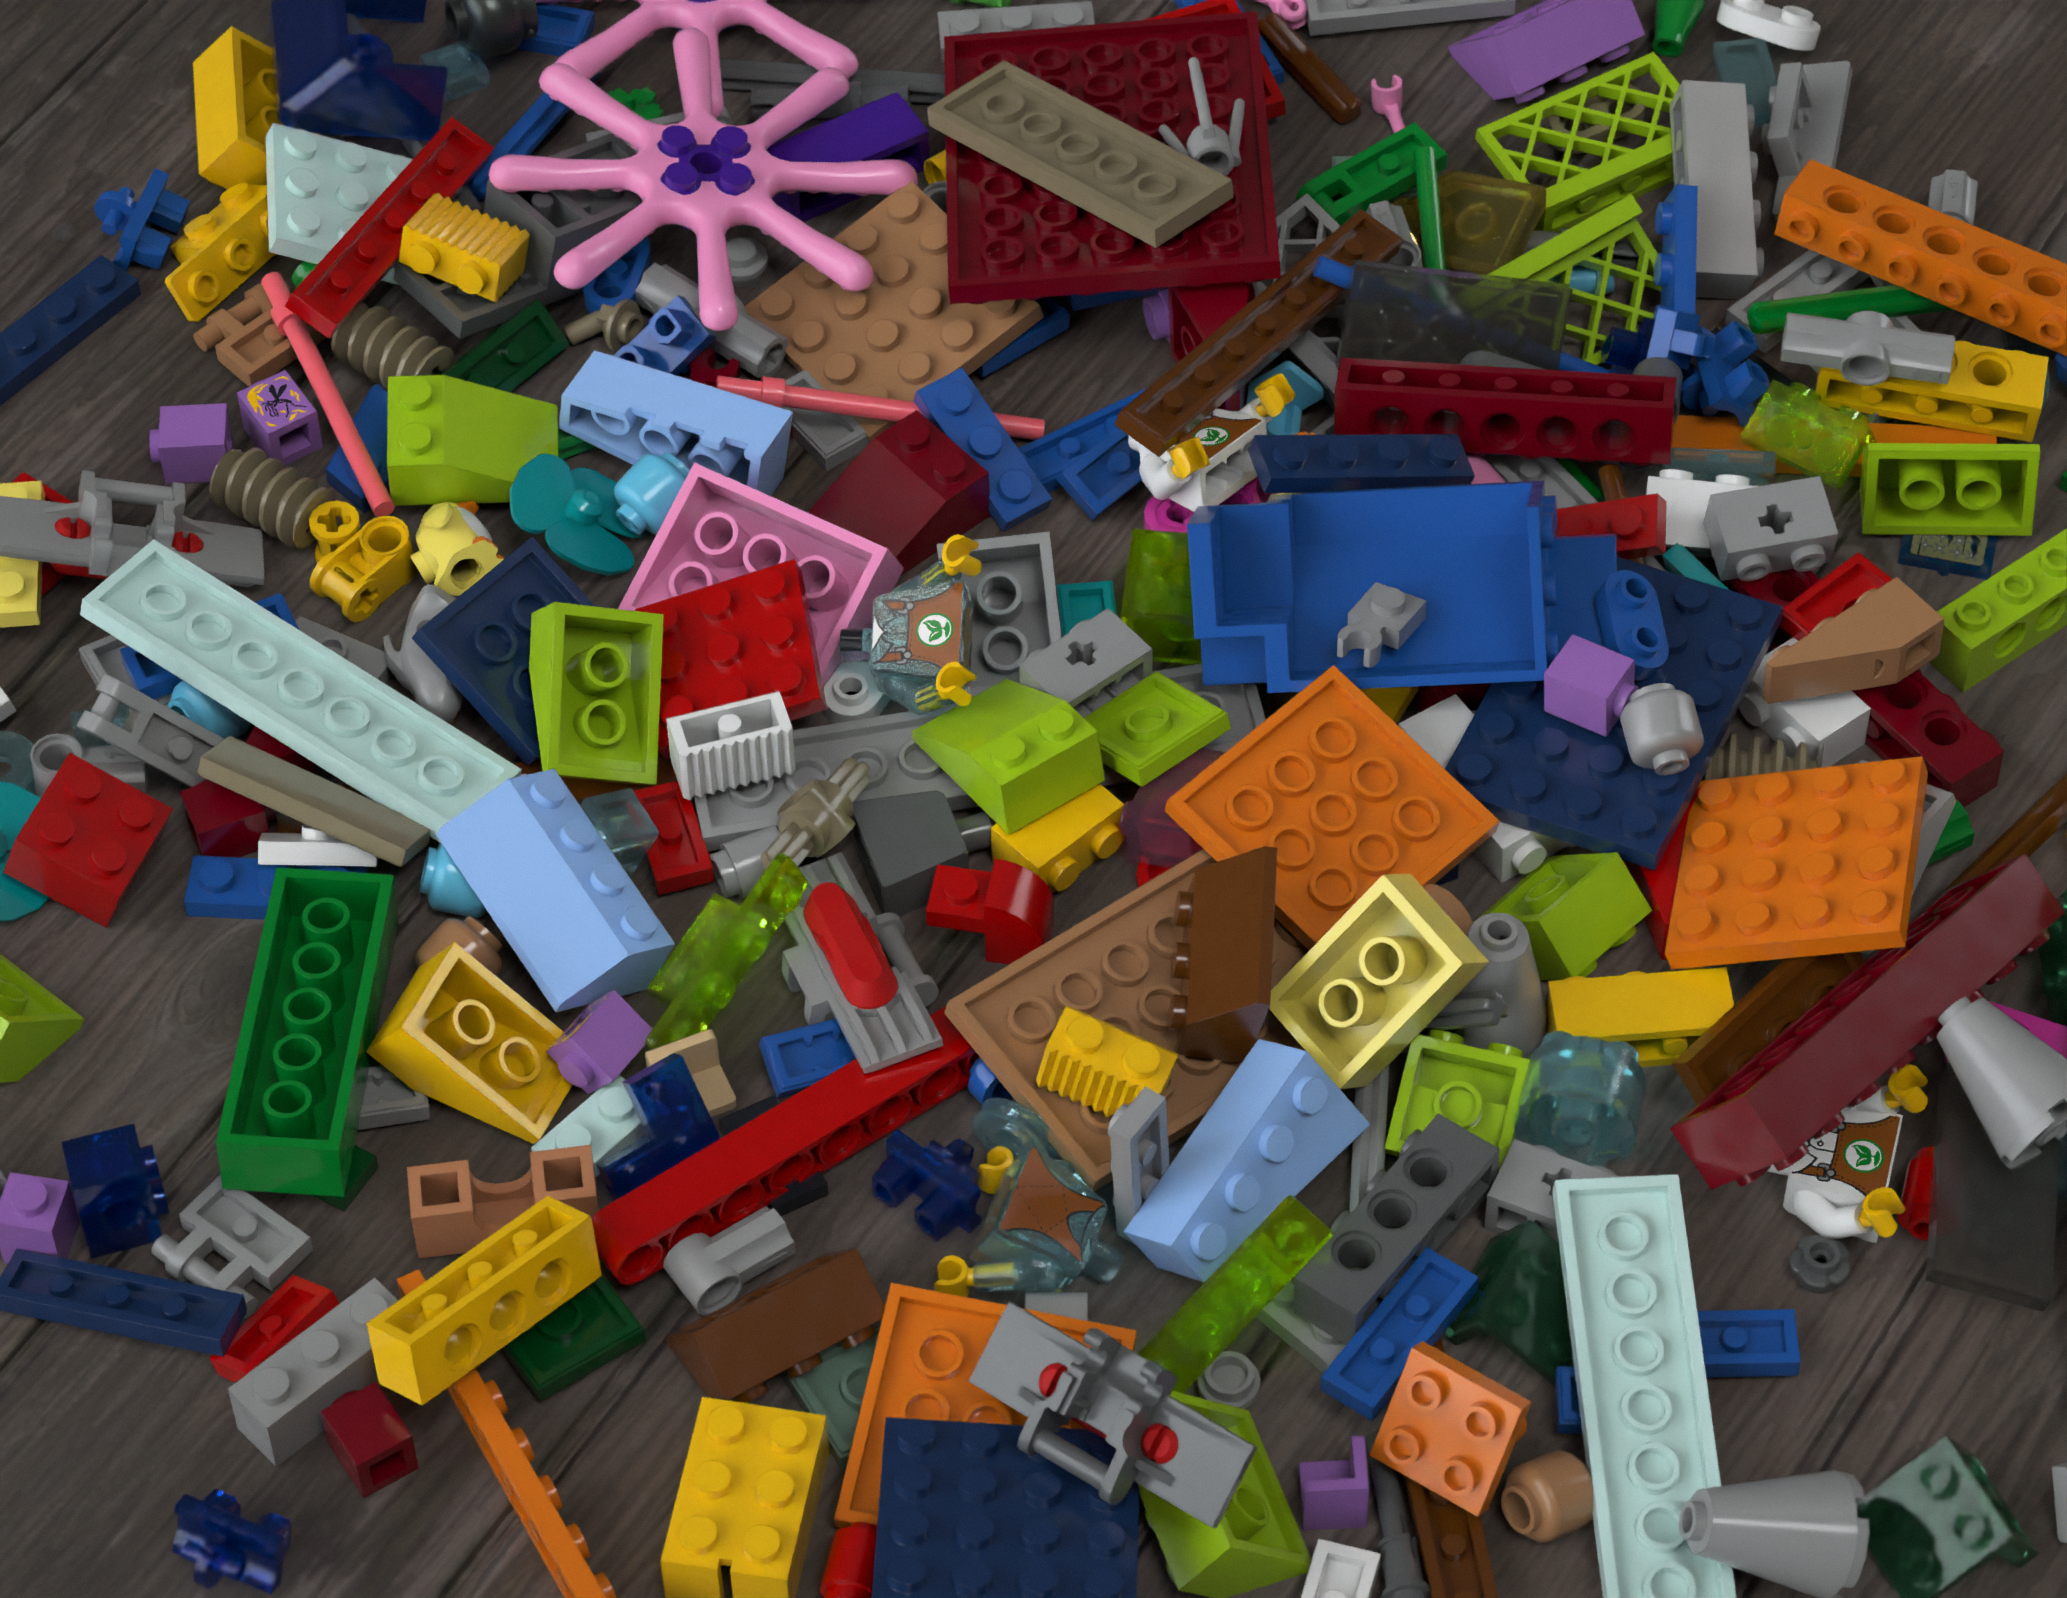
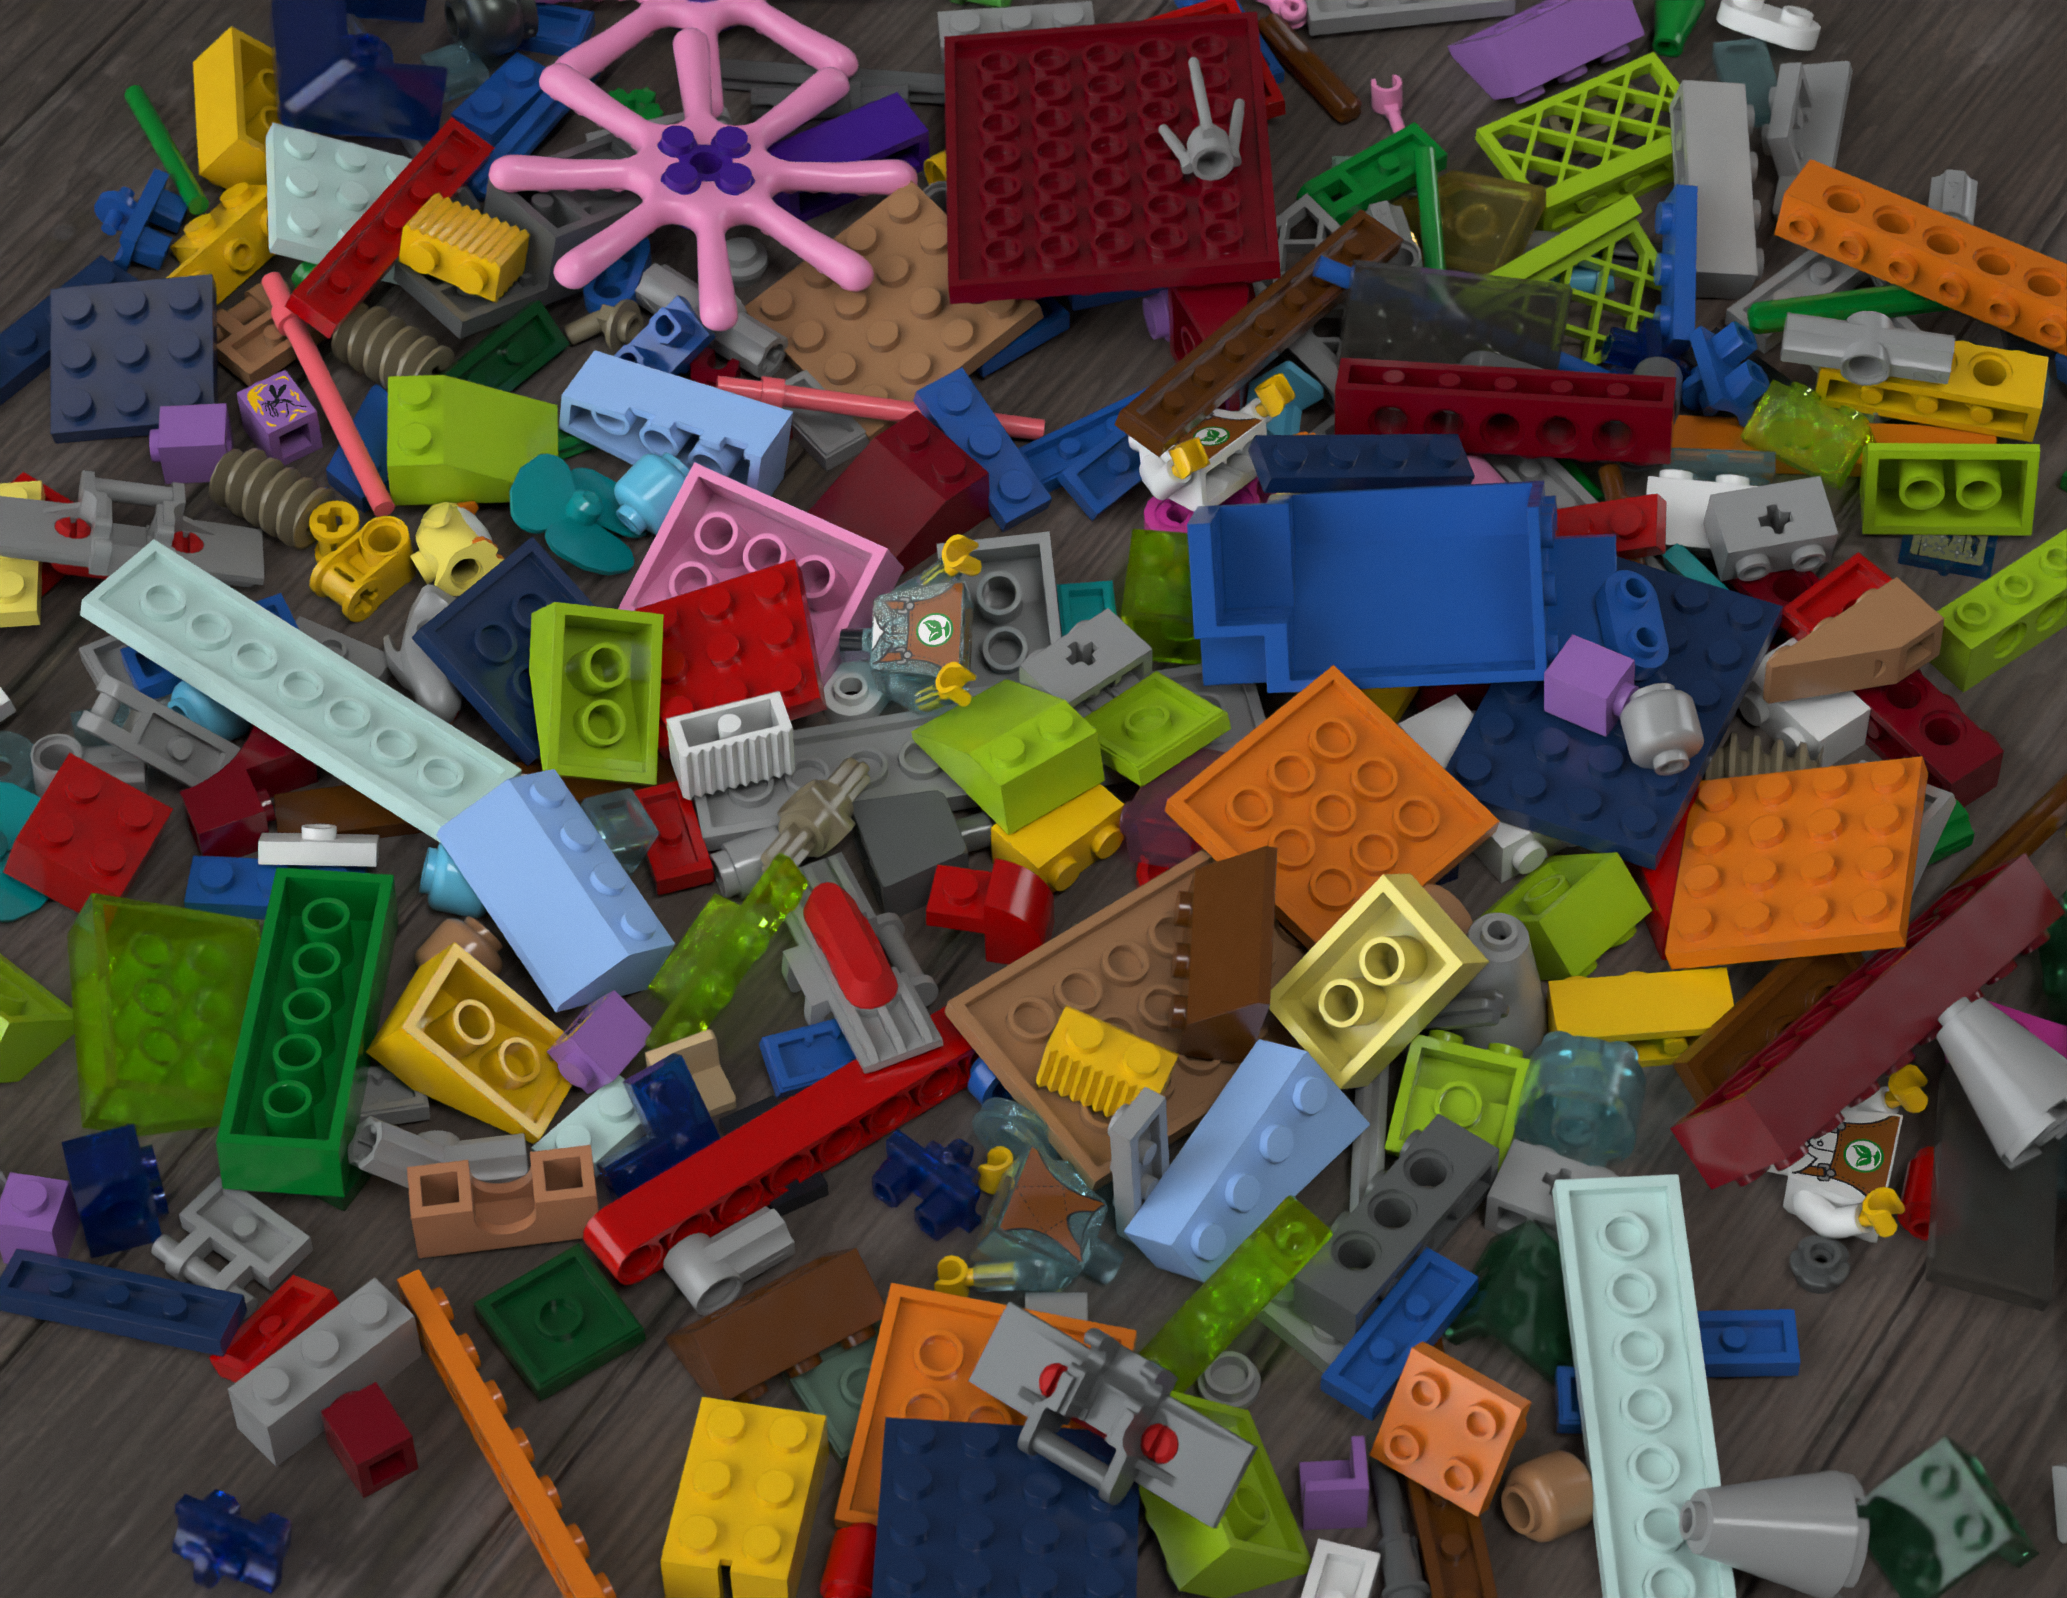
(129, 352): none -> dark blue plate
(157, 1011): none -> clear neon green slope
(166, 150): none -> green bar
(314, 801): dark tan tile -> none
(390, 1150): none -> light grey piece
(484, 1300): yellow brick -> none
(501, 99): none -> blue plate
(1080, 153): dark tan plate -> none
(1380, 618): light grey plate -> none
(1677, 337): blue tile -> none

